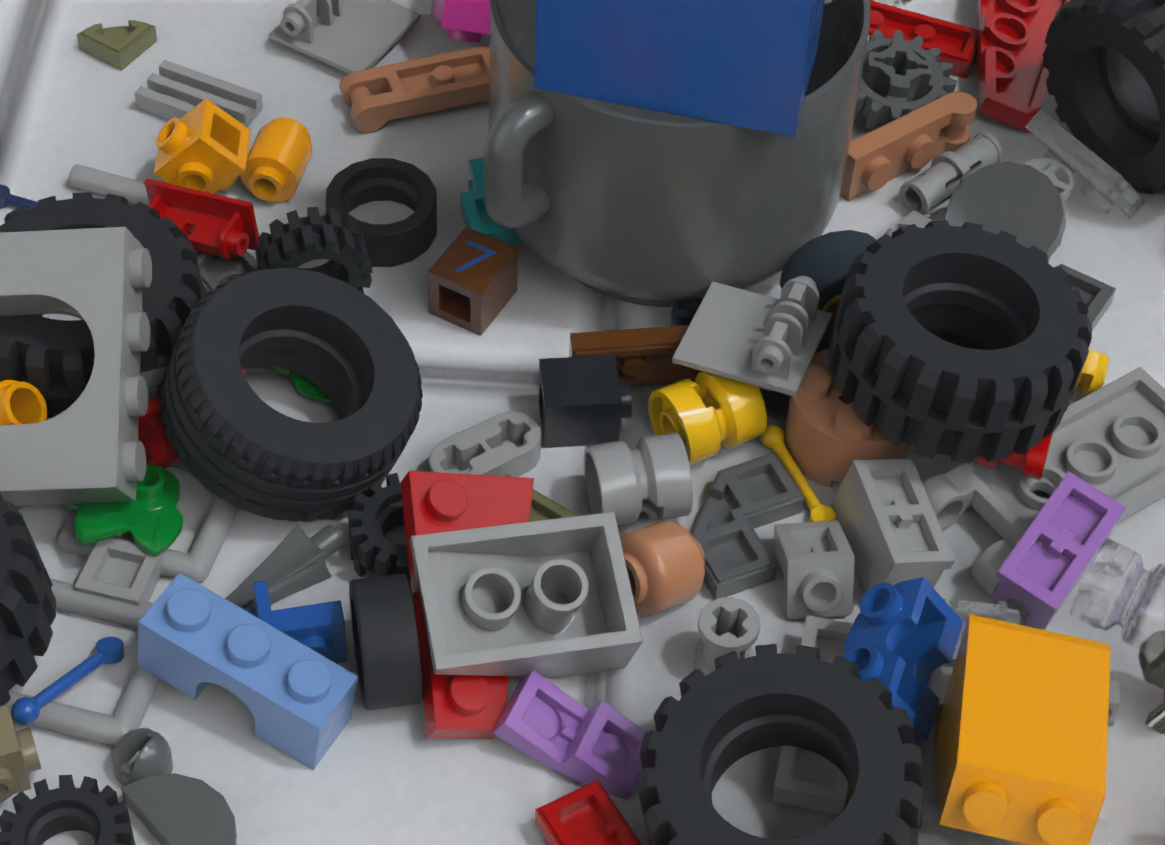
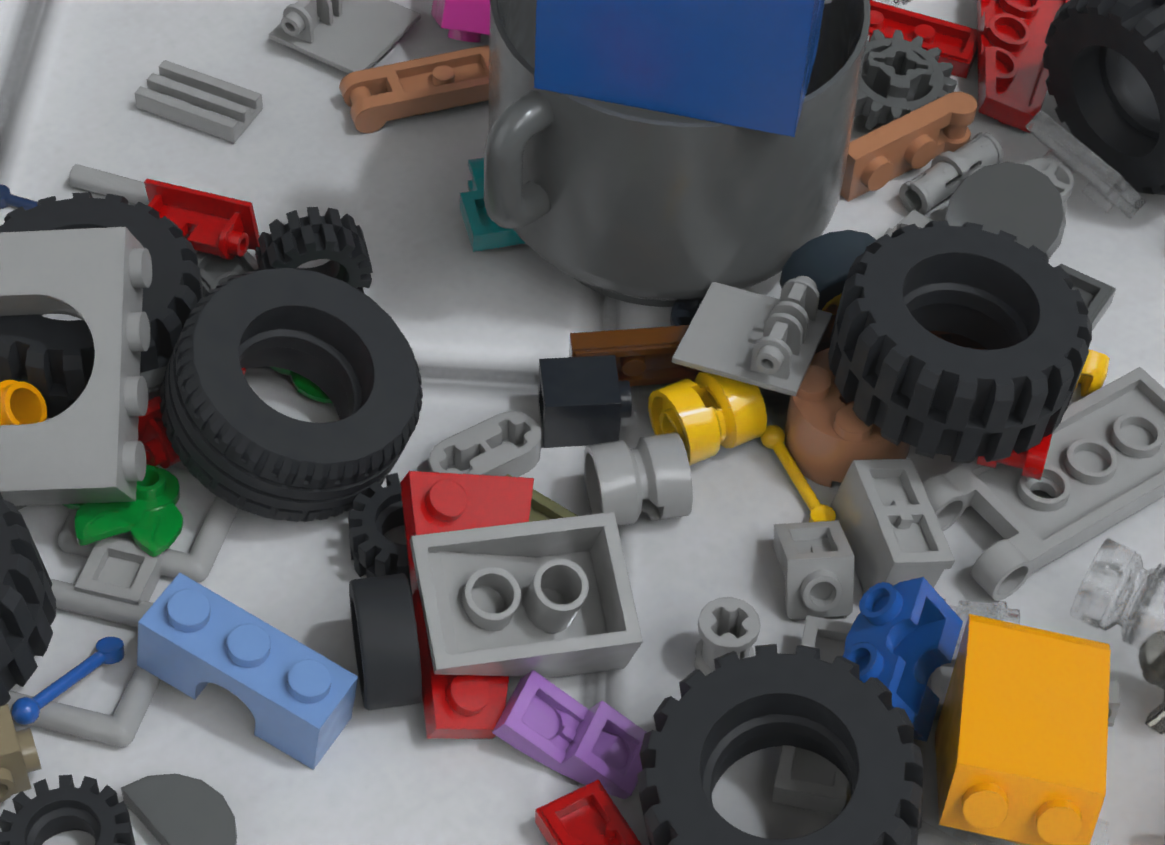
(118, 44): olive tile -> none
(153, 758): dark grey hinge -> none
(202, 149): light orange brick -> none
(277, 160): light orange brick -> none
(291, 566): dark grey piece -> none
(314, 625): blue bracket -> none
(388, 181): black tyre -> none
(473, 280): reddish brown brick -> none
(662, 566): nougat head -> none
(736, 505): dark grey tile -> none
(1057, 549): medium lavender hinge -> none

